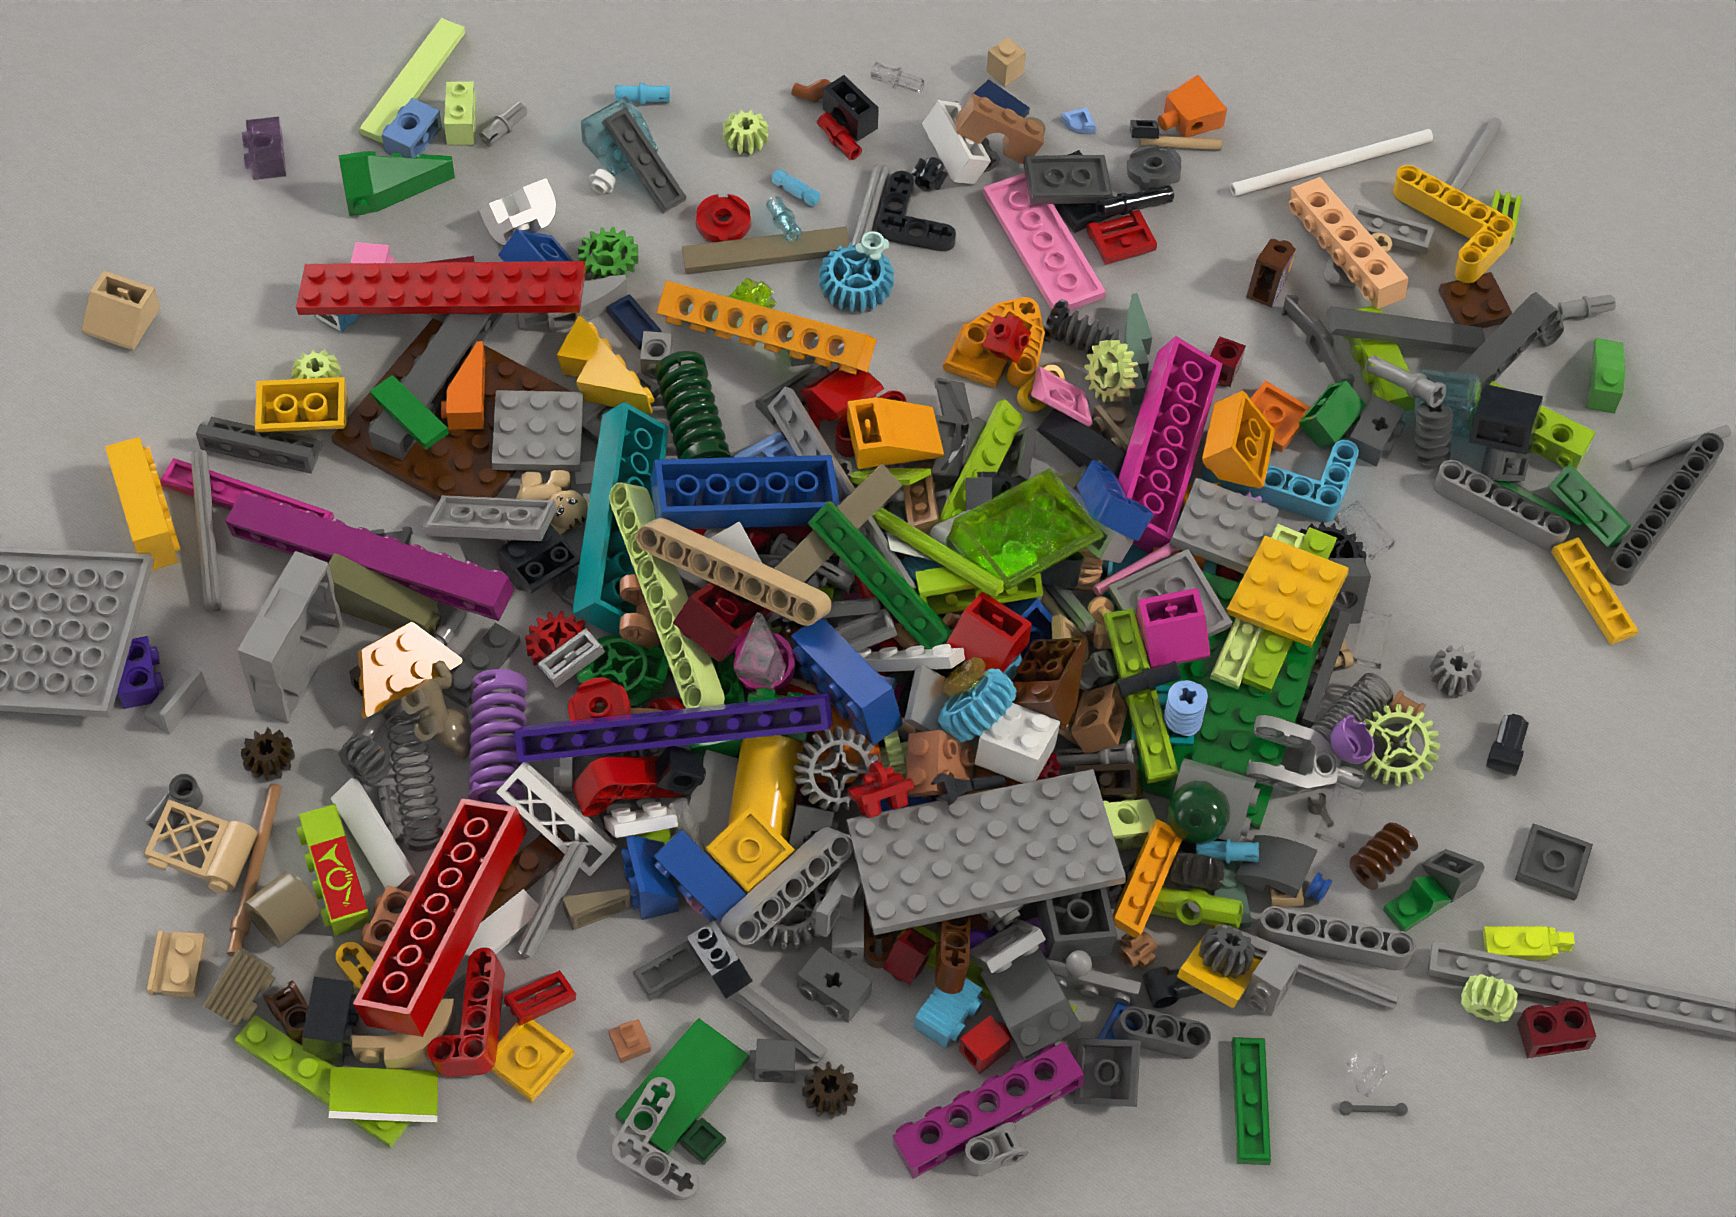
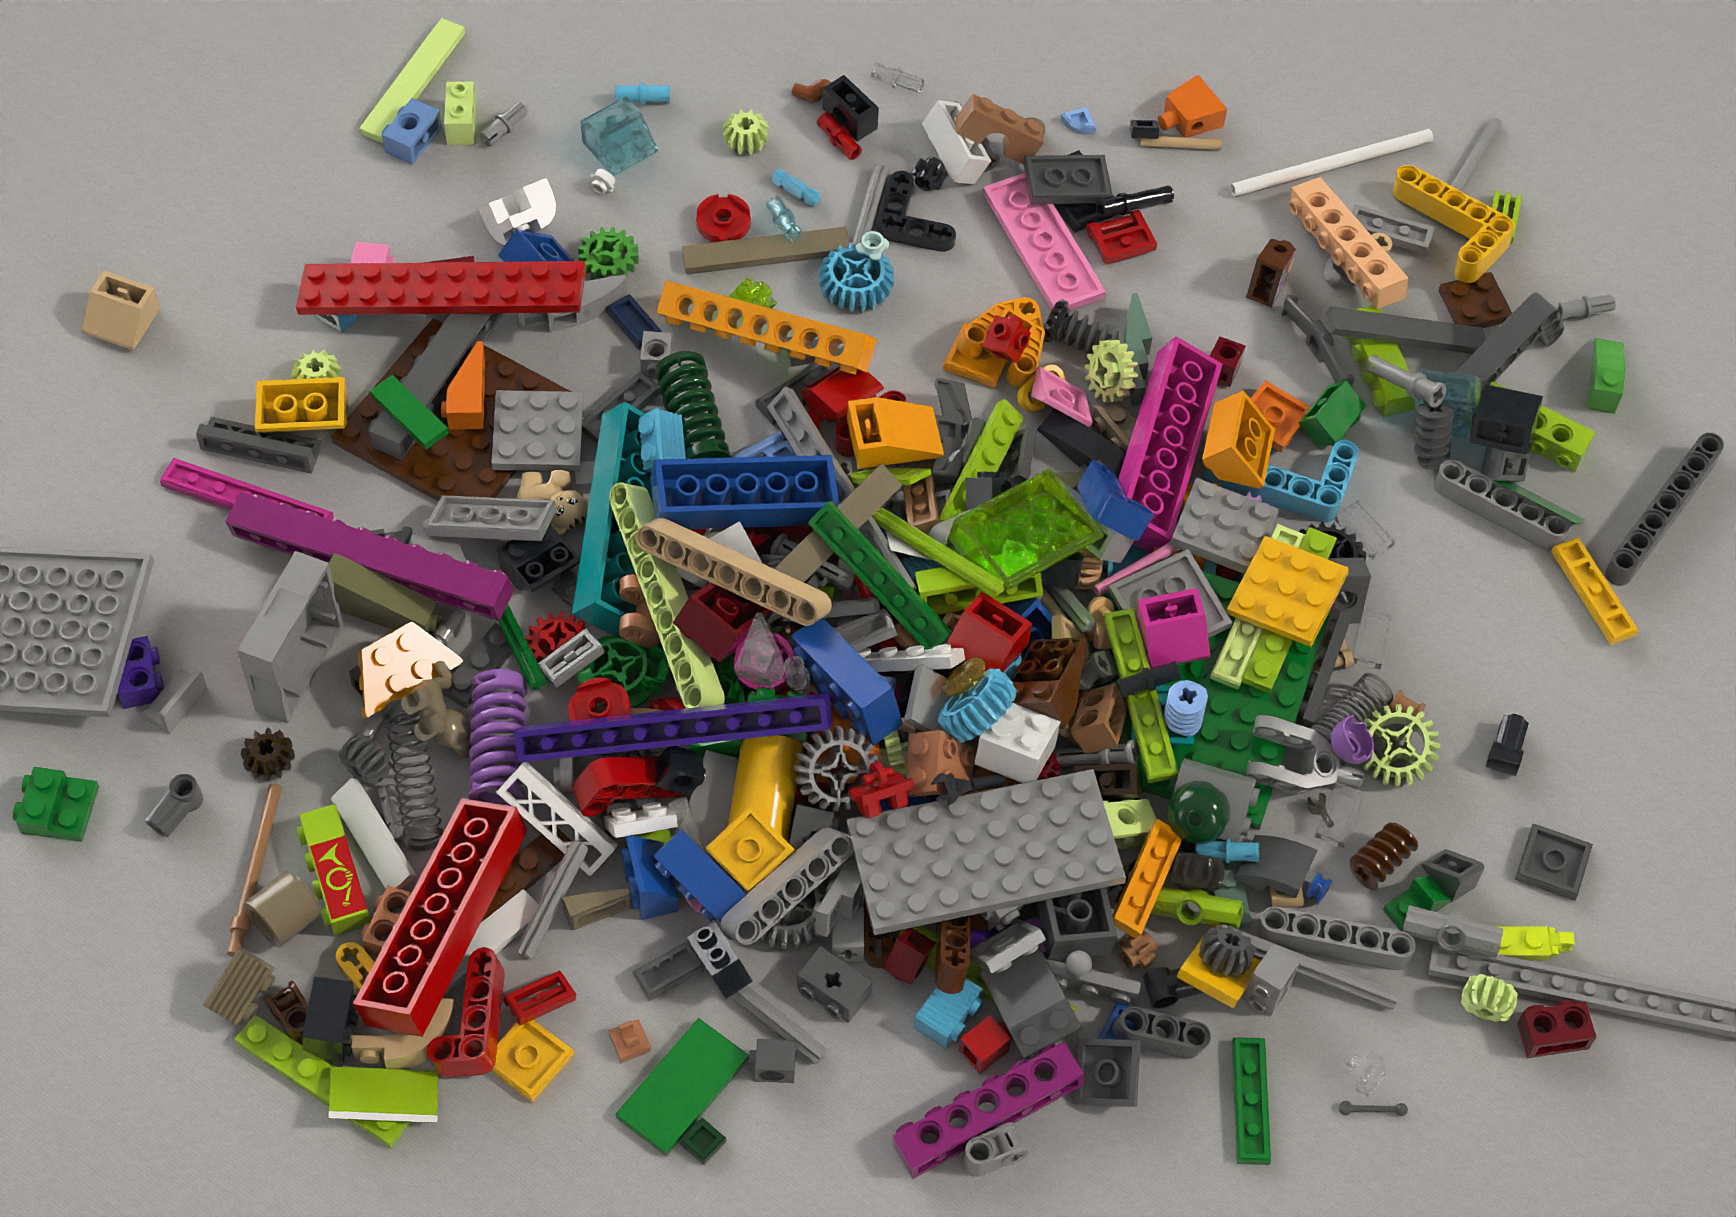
(55, 804): none -> green plate
(143, 501): yellow brick -> none
(176, 964): tan plate -> none
(206, 531): light grey axle -> none
(223, 860): tan piece -> none
(265, 148): clear purple brick -> none
(382, 181): green wedge -> none
(521, 650): none -> green axle
(599, 371): yellow slope -> none
(641, 1138): light grey beam -> none
(644, 160): dark grey tile -> none
(661, 437): none -> medium azure brick
(797, 675): none -> clear pin
(831, 1101): dark brown gear -> none
(1002, 98): dark blue tile -> none
(1006, 61): tan brick -> none
(1165, 170): dark grey plate -> none
(1376, 430): dark grey brick -> none
(1455, 670): light grey gear -> none
(1471, 935): none -> light grey piece
(1590, 506): green panel -> none
(1672, 449): light grey bar -> none

